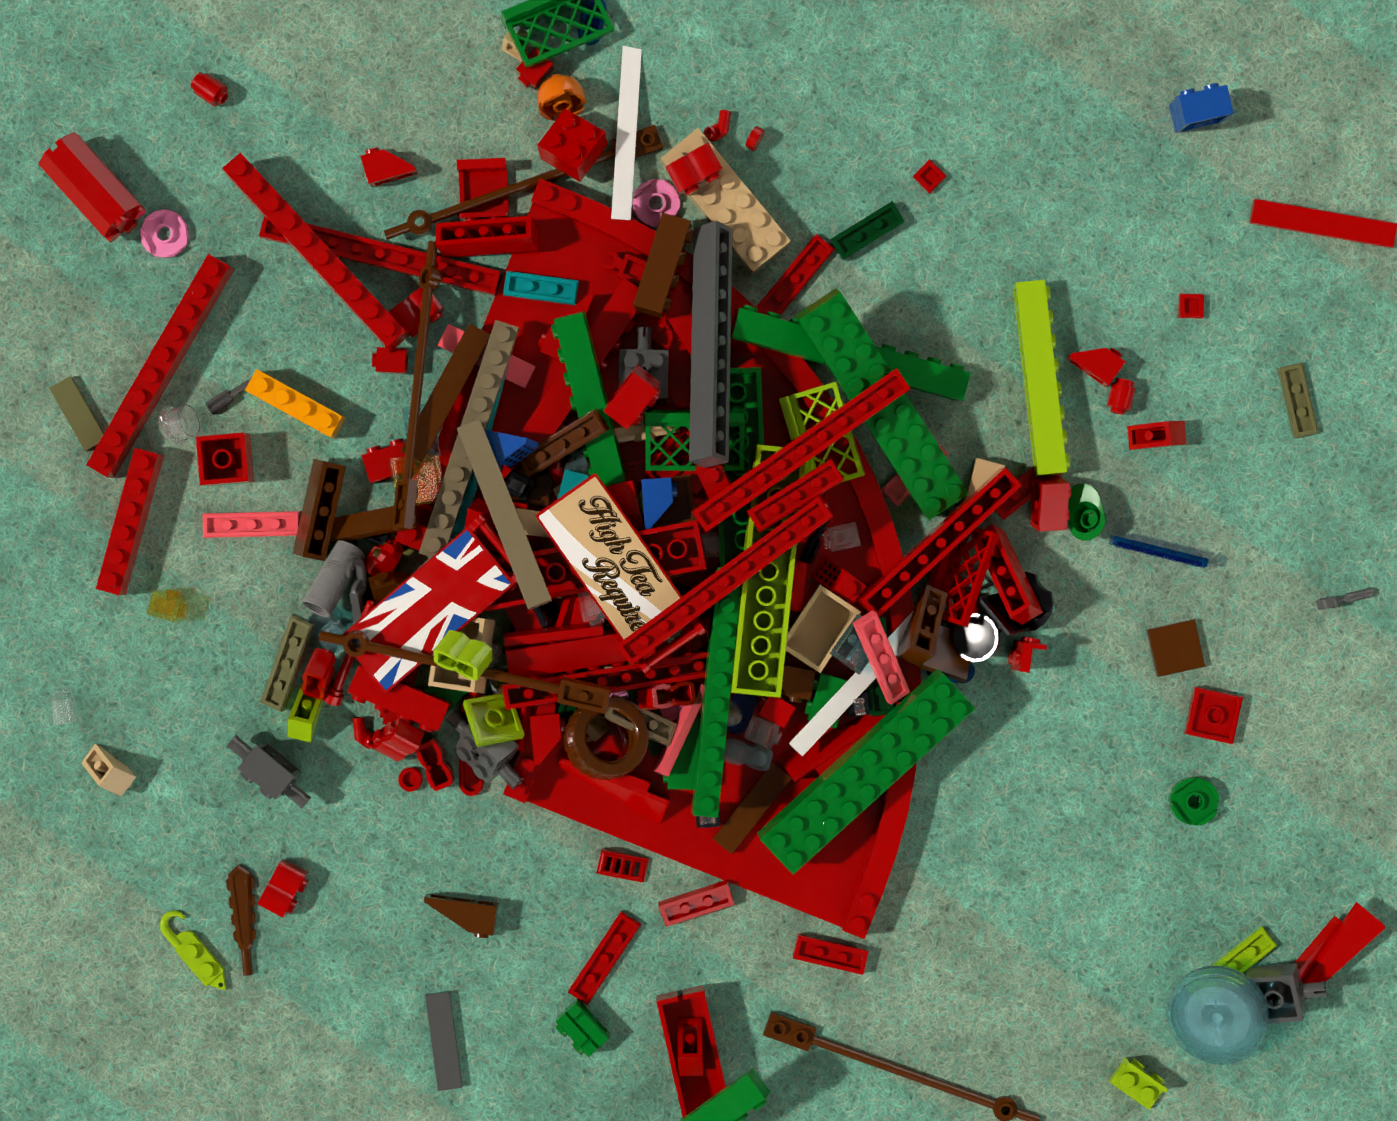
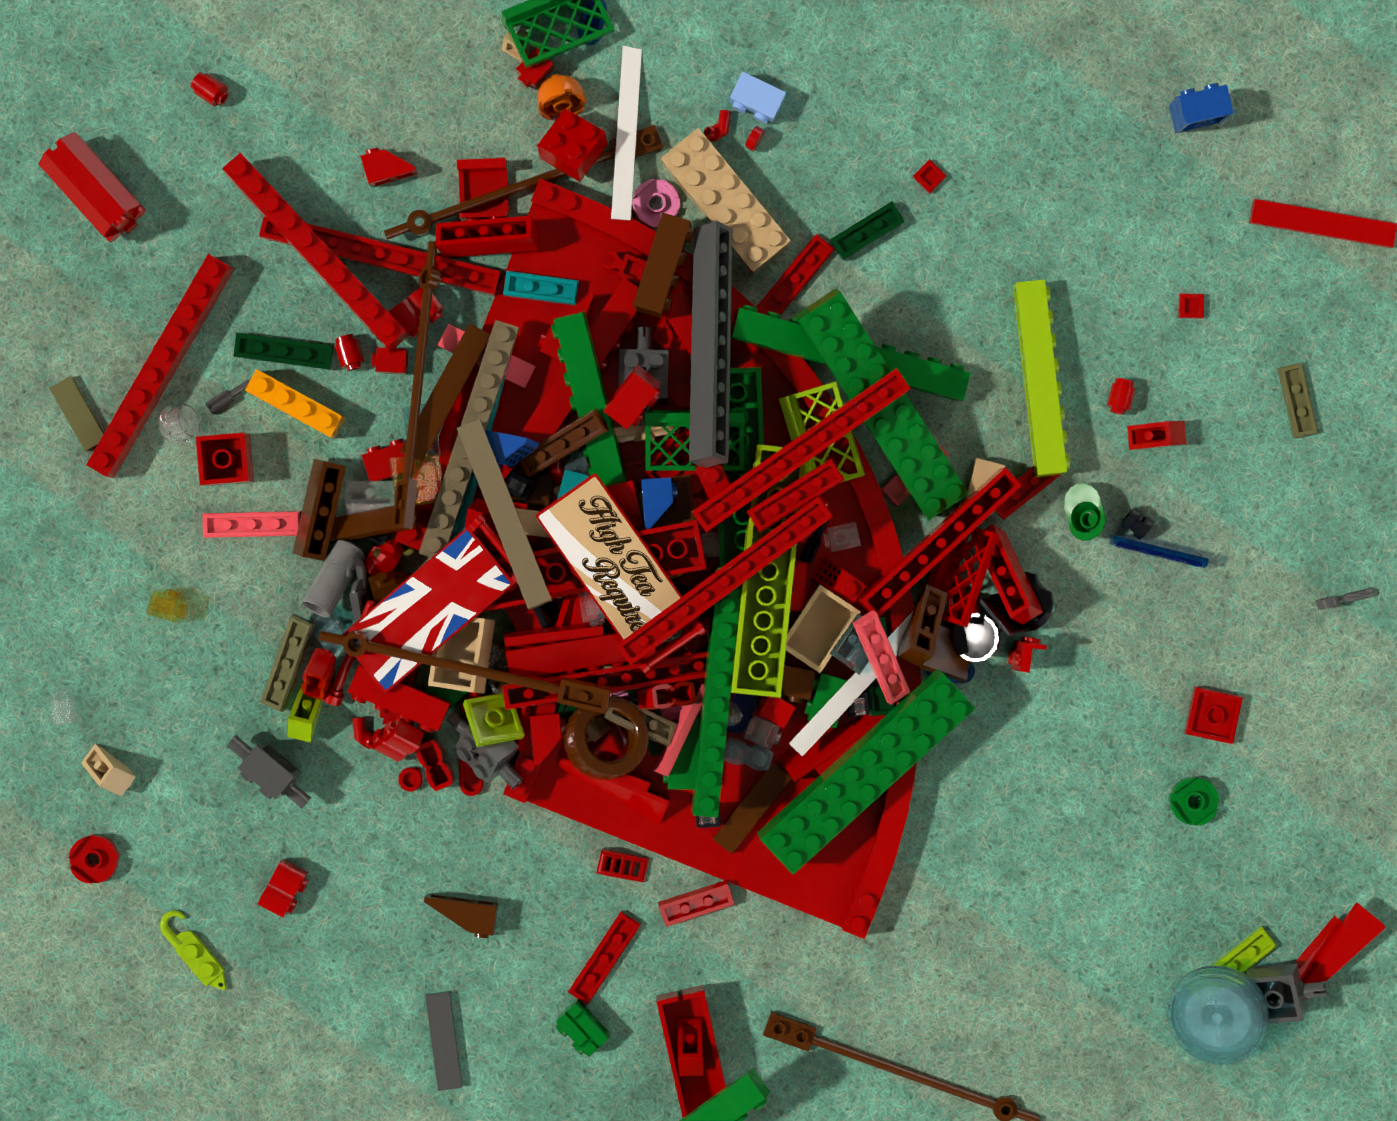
(93, 845): none -> red plate
(129, 521): red brick -> none
(171, 246): bright pink tile -> none
(241, 901): reddish brown sword -> none
(283, 351): none -> dark green plate
(349, 352): none -> red brick
(368, 495): none -> clear brick
(463, 655): lime brick -> none
(694, 169): red brick -> none
(757, 98): none -> light blue brick
(830, 954): red plate -> none
(1050, 504): red brick -> none
(1098, 363): red slope -> none
(1137, 523): none -> black wheel
(1137, 1083): lime bracket -> none
(1175, 647): reddish brown tile -> none

